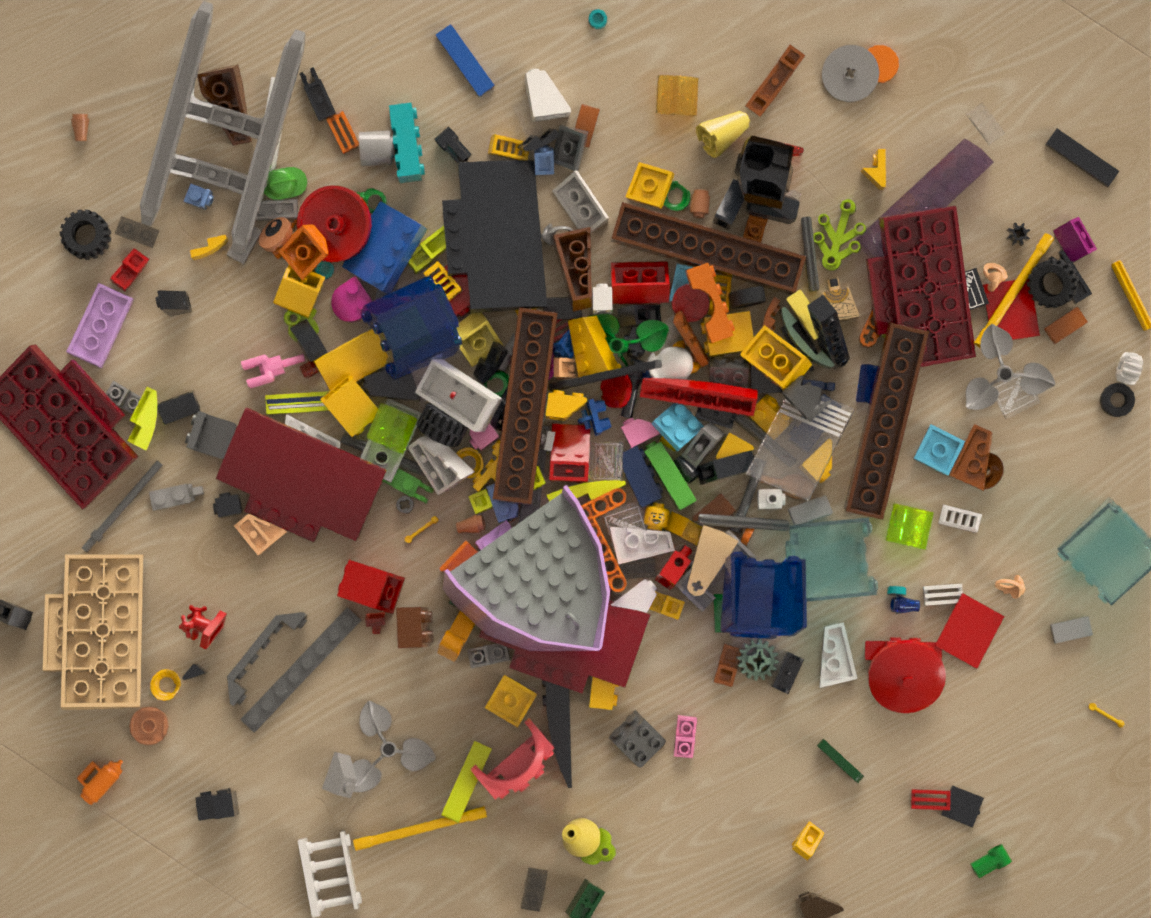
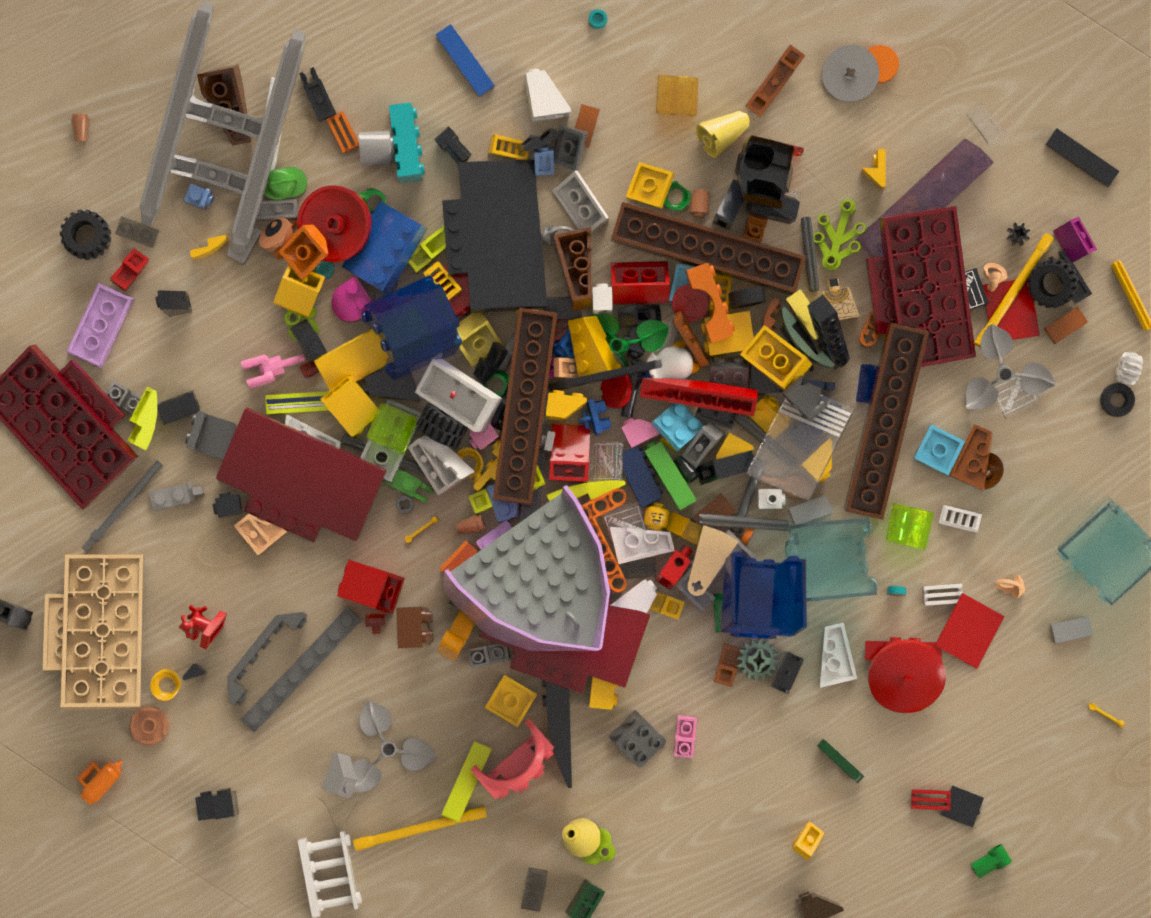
(904, 605): clear blue cone -> none

